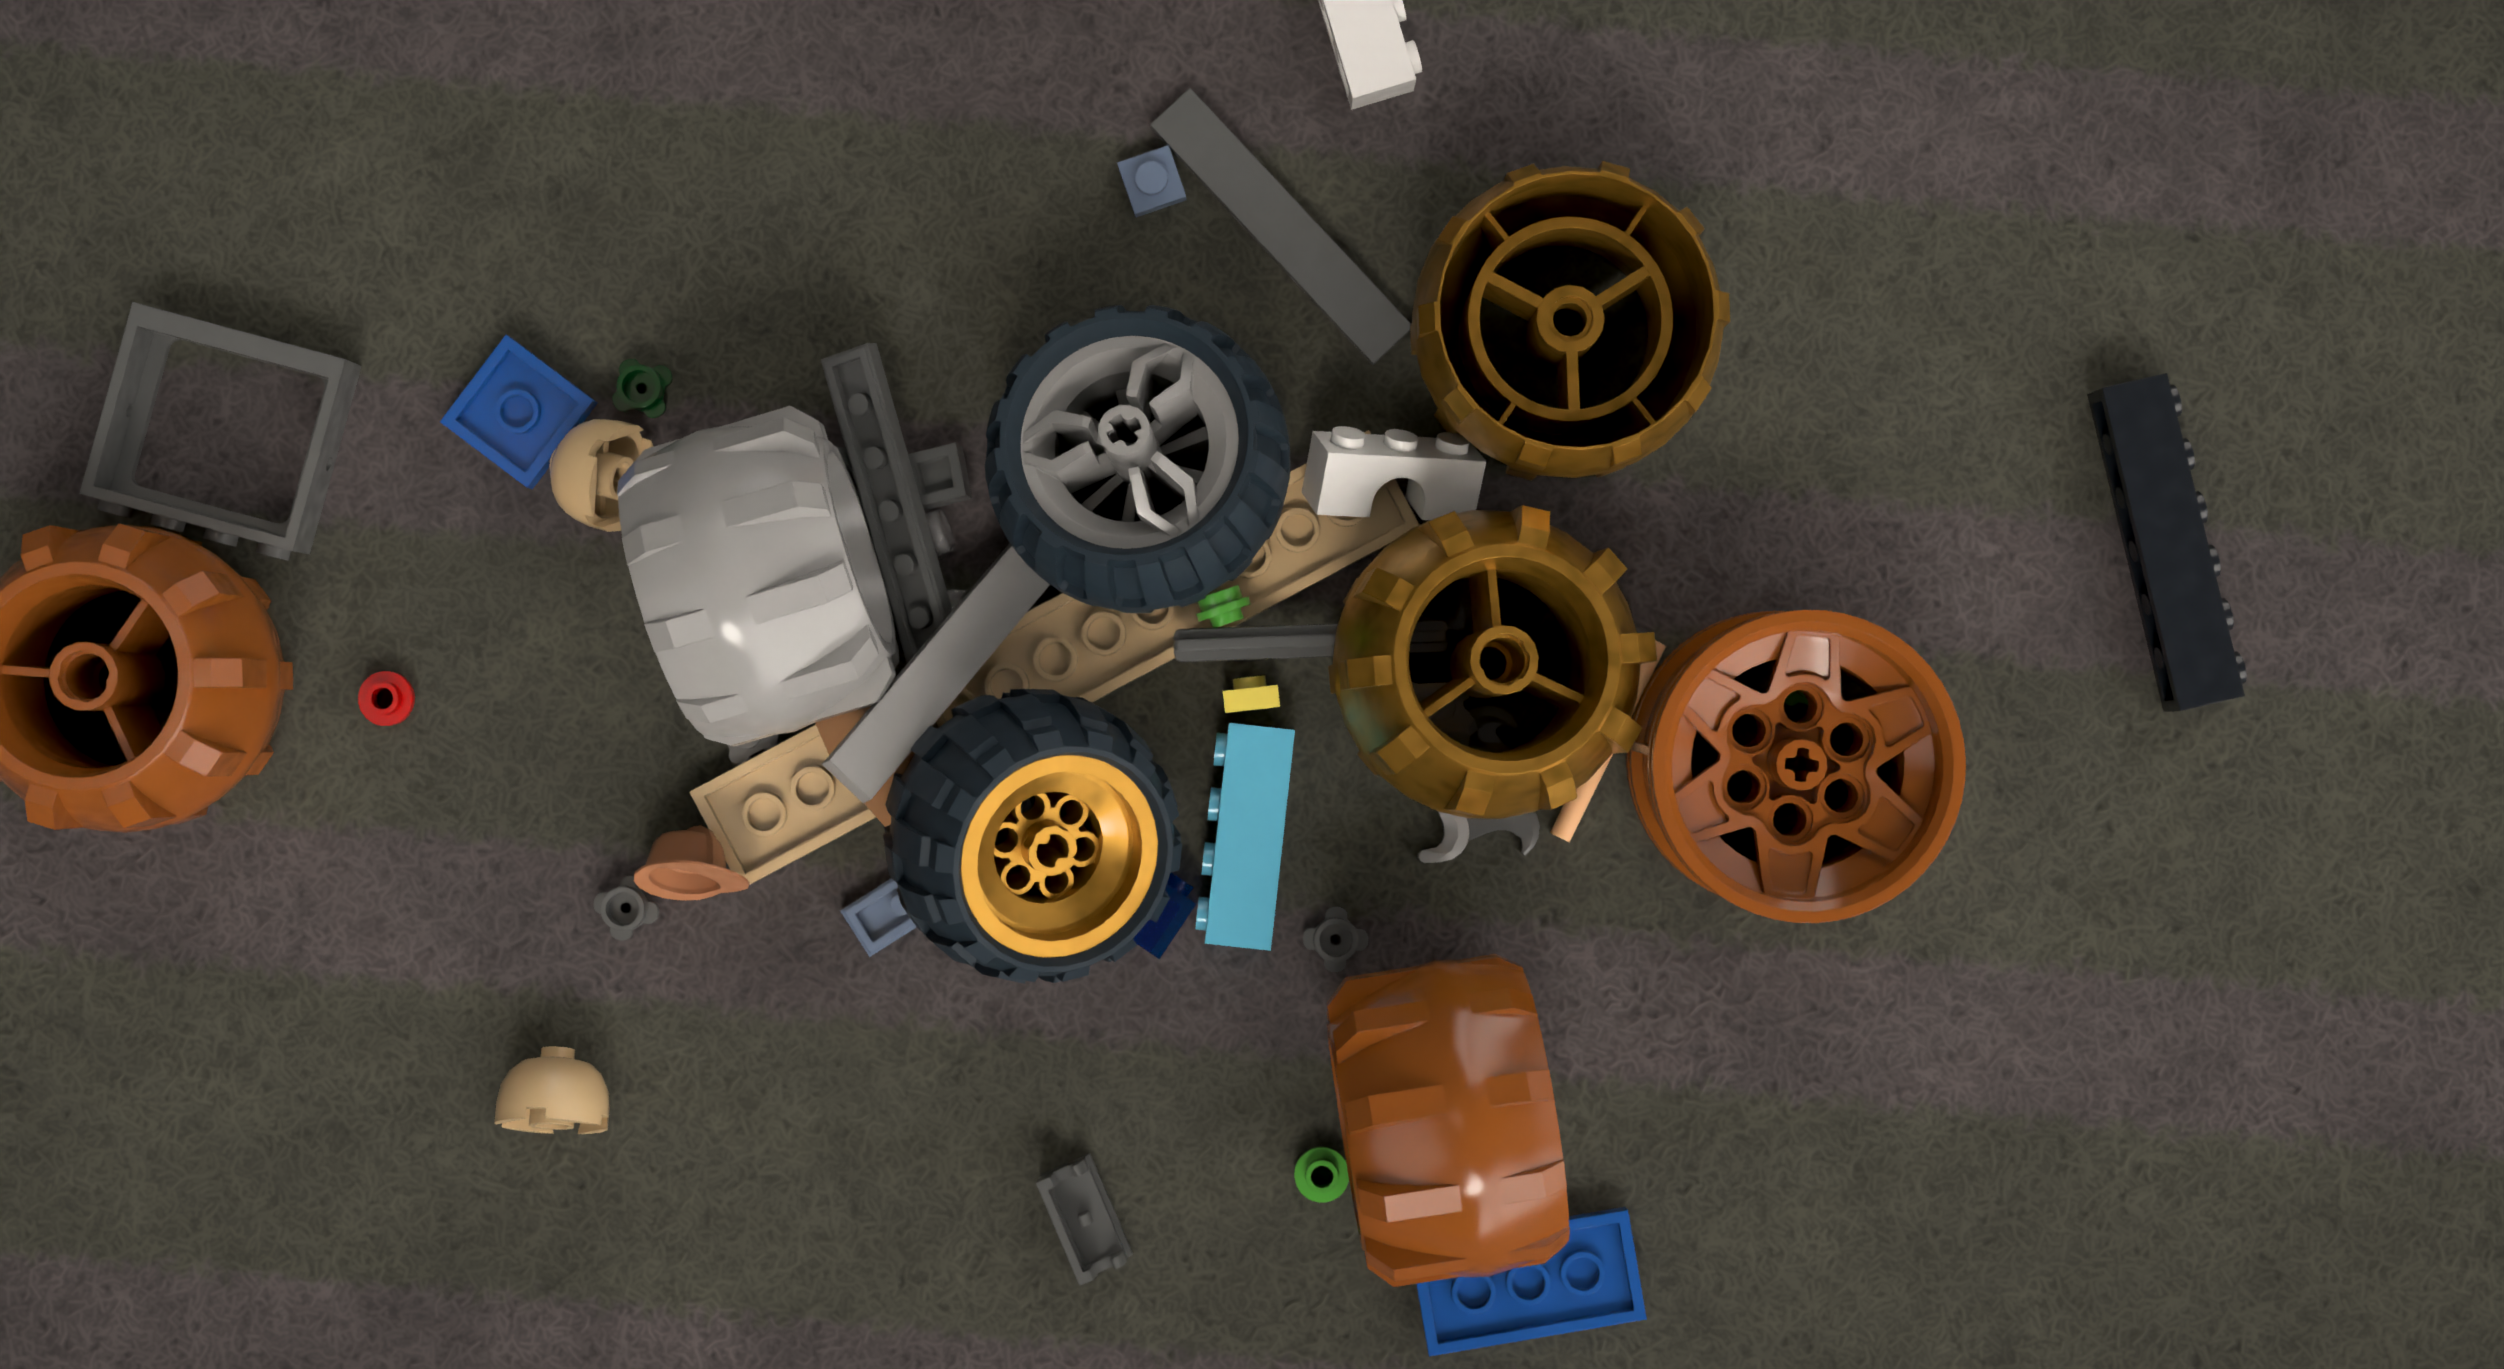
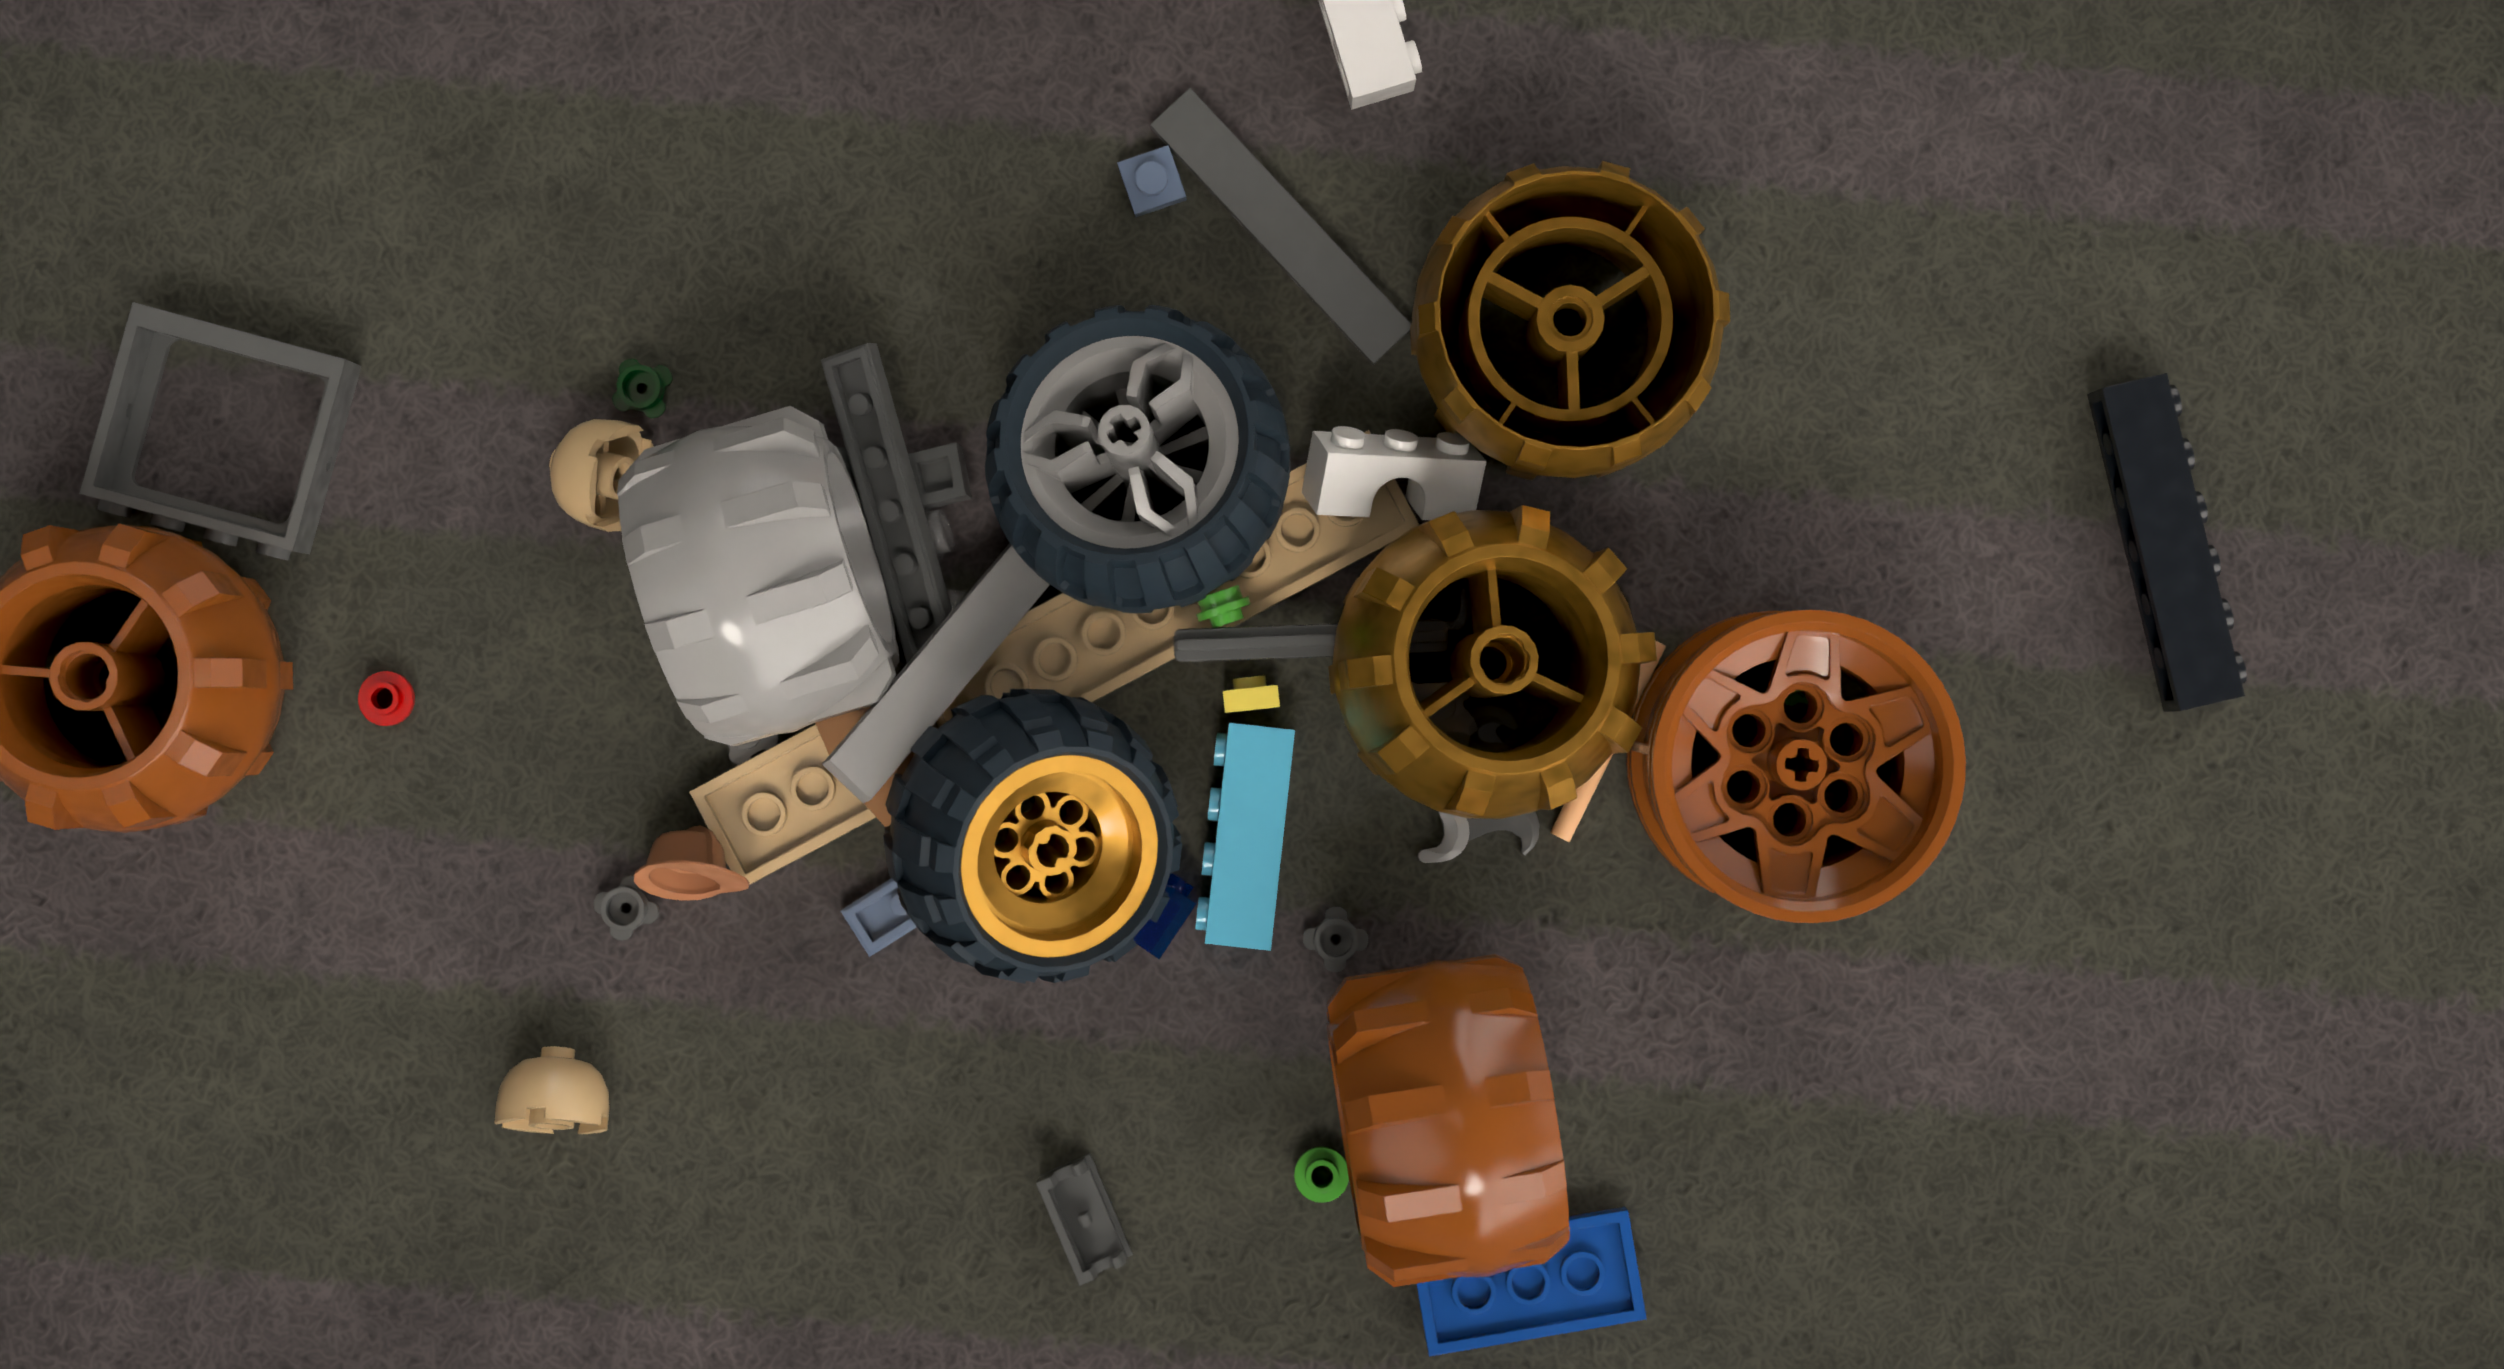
(517, 411): blue plate -> none

